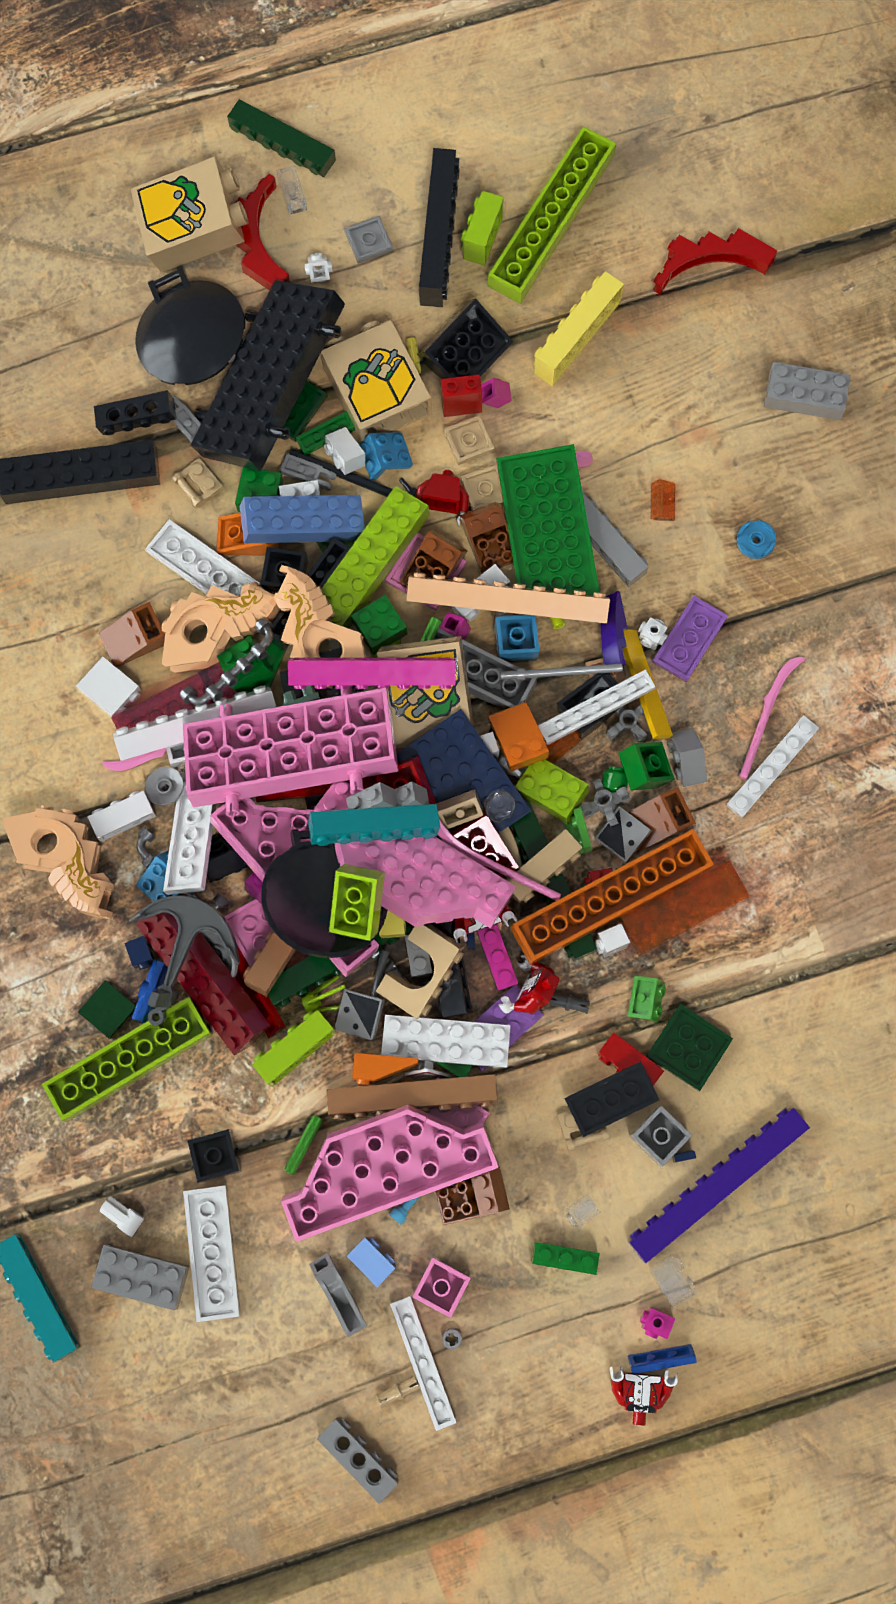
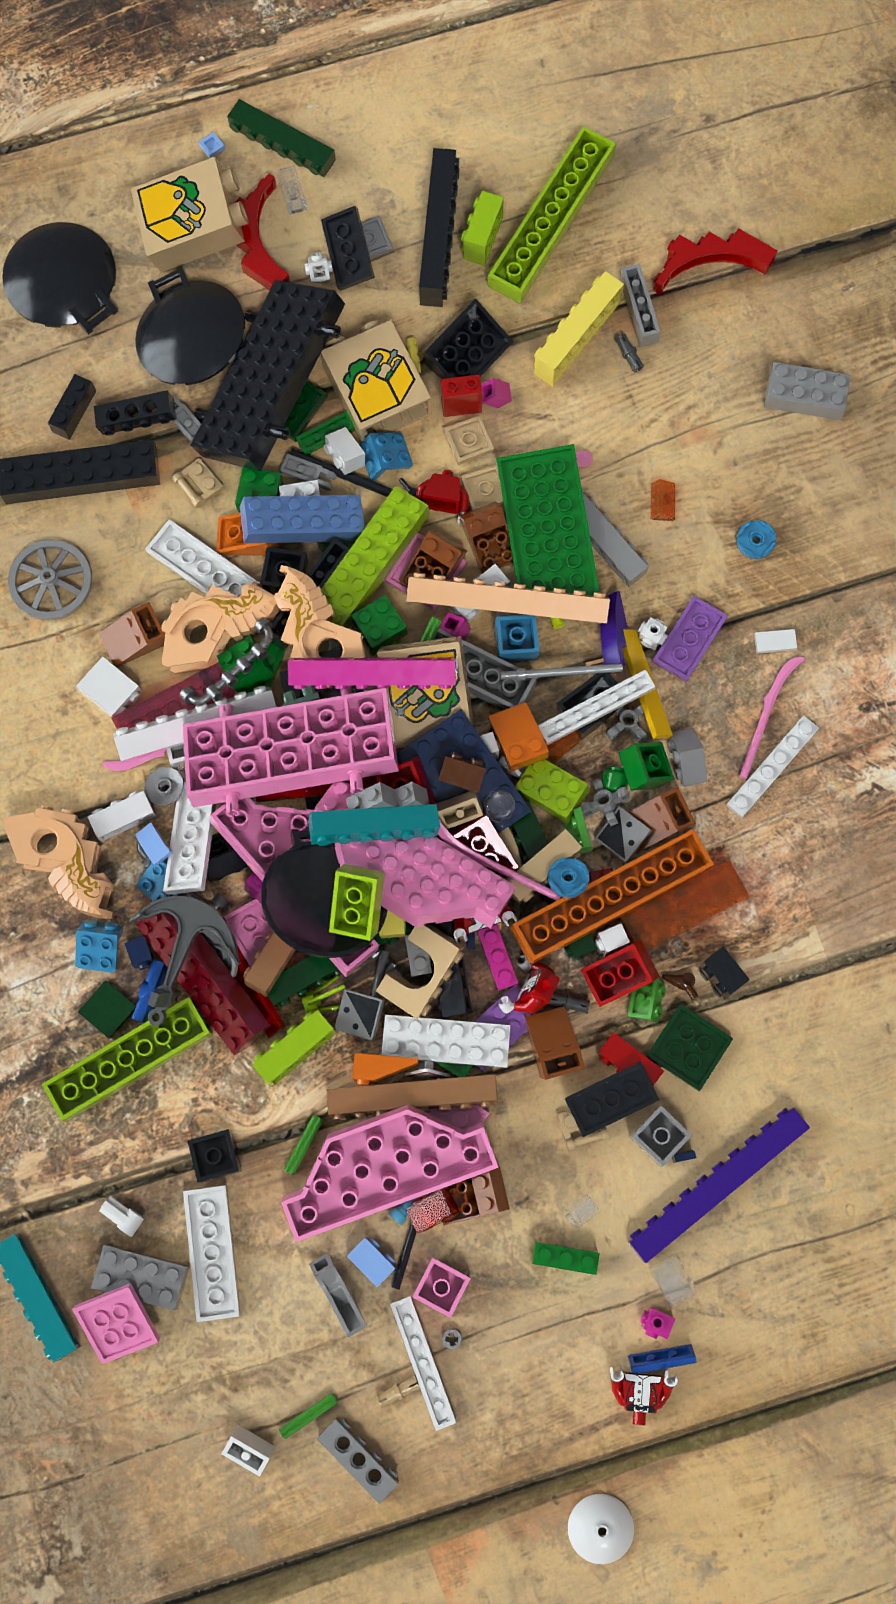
(52, 582): none -> light grey wheel
(61, 276): none -> black dish
(72, 407): none -> black brick
(97, 945): none -> dark azure bracket
(116, 1323): none -> bright pink plate
(153, 844): none -> light blue slope
(211, 145): none -> light blue plate
(248, 1450): none -> white brick
(308, 1416): none -> bright green axle
(347, 248): none -> black plate
(404, 1257): none -> black bar
(432, 1210): none -> clear red brick
(462, 772): none -> reddish brown brick
(554, 1043): none -> dark orange slope
(568, 868): none -> dark azure plate
(598, 1512): none -> white dish
(620, 973): none -> red brick
(629, 352): none -> dark grey pin
(640, 305): none -> light grey brick
(683, 982): none -> reddish brown animal
(723, 973): none -> black brick
(775, 641): none -> white tile

